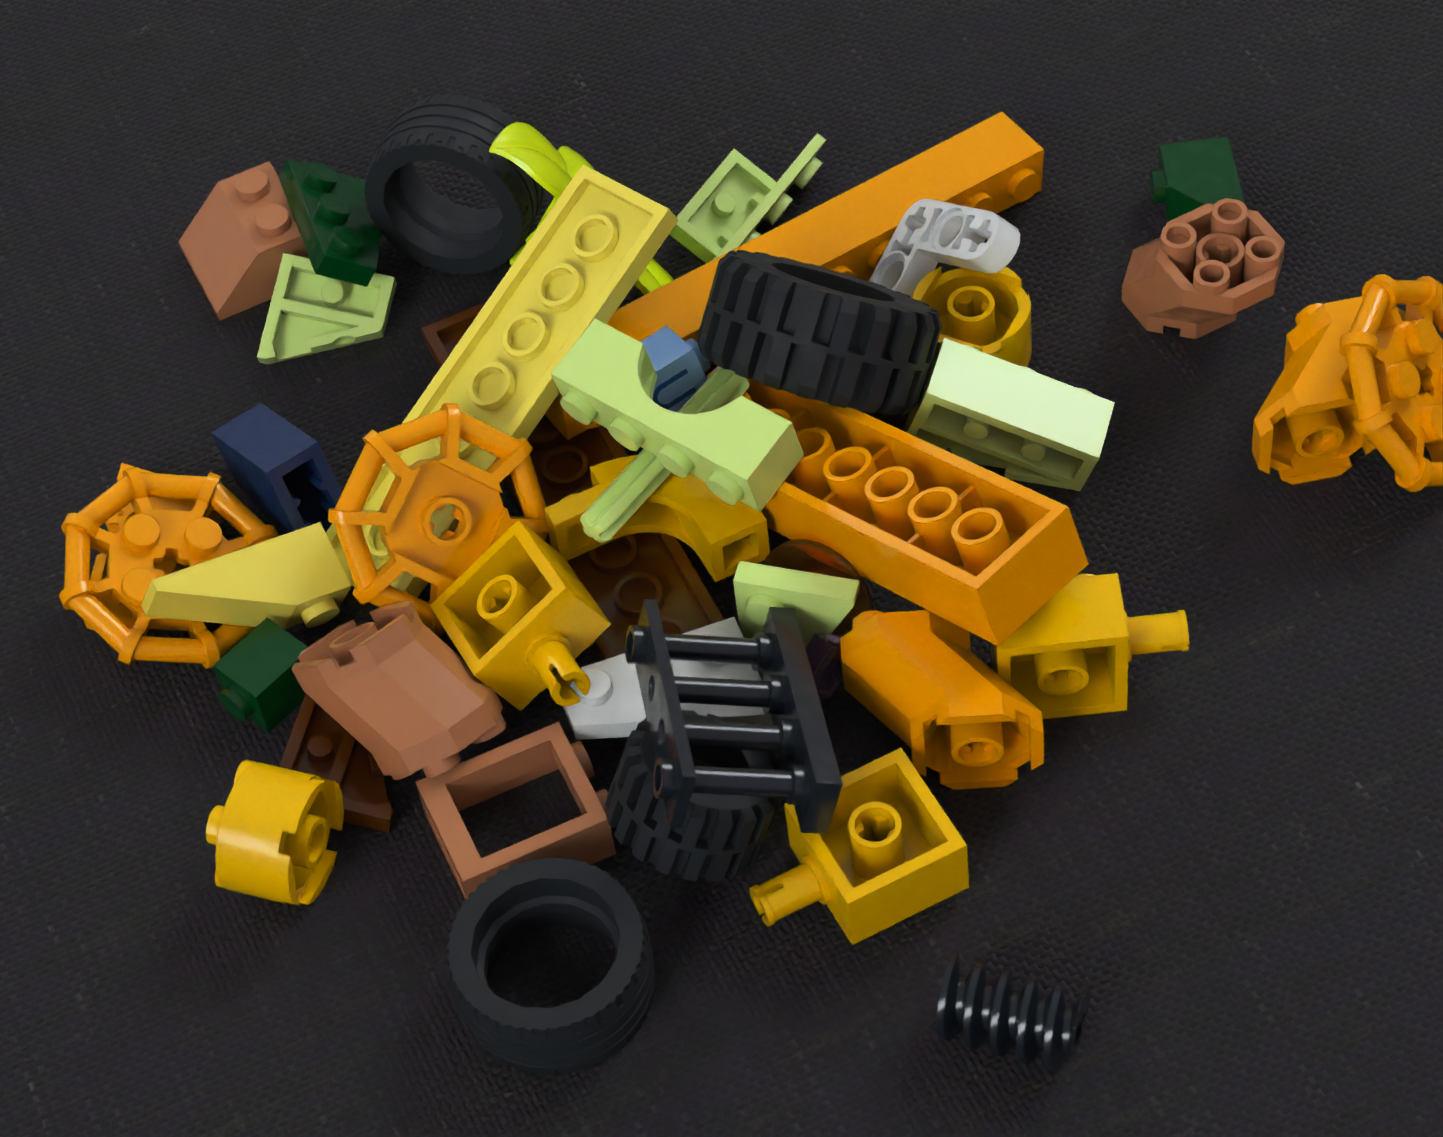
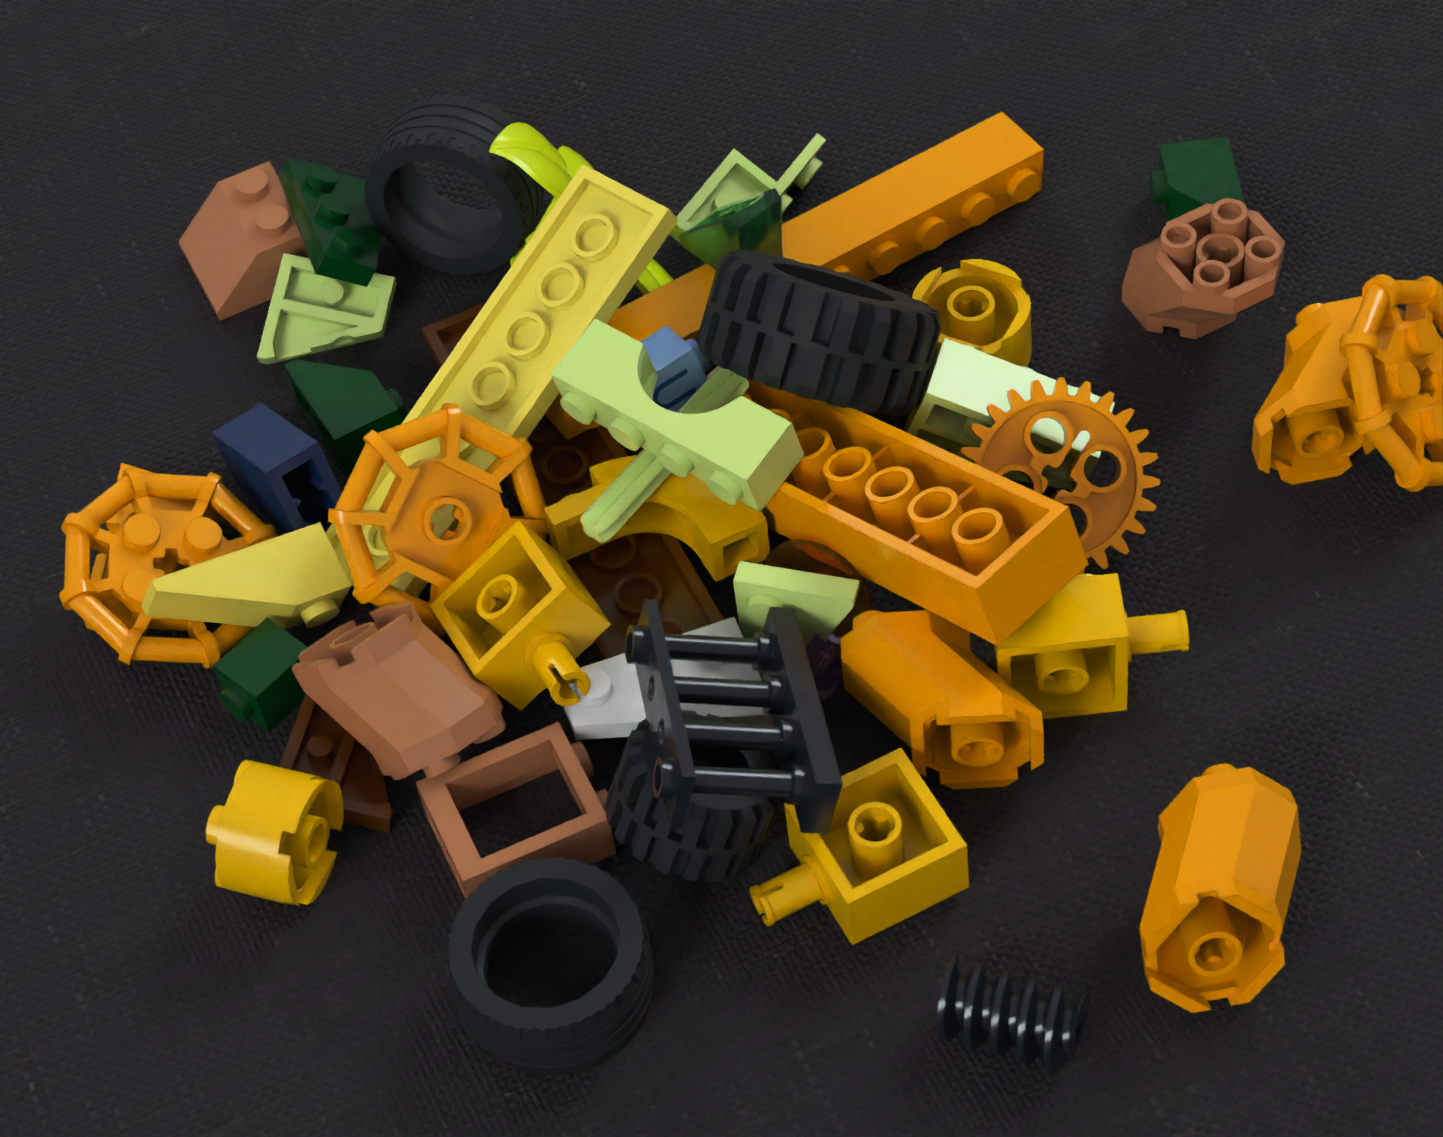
(343, 406): none -> dark green slope
(743, 225): none -> clear green slope
(944, 234): white beam -> none
(1105, 509): none -> light orange gear
(1220, 888): none -> light orange brick

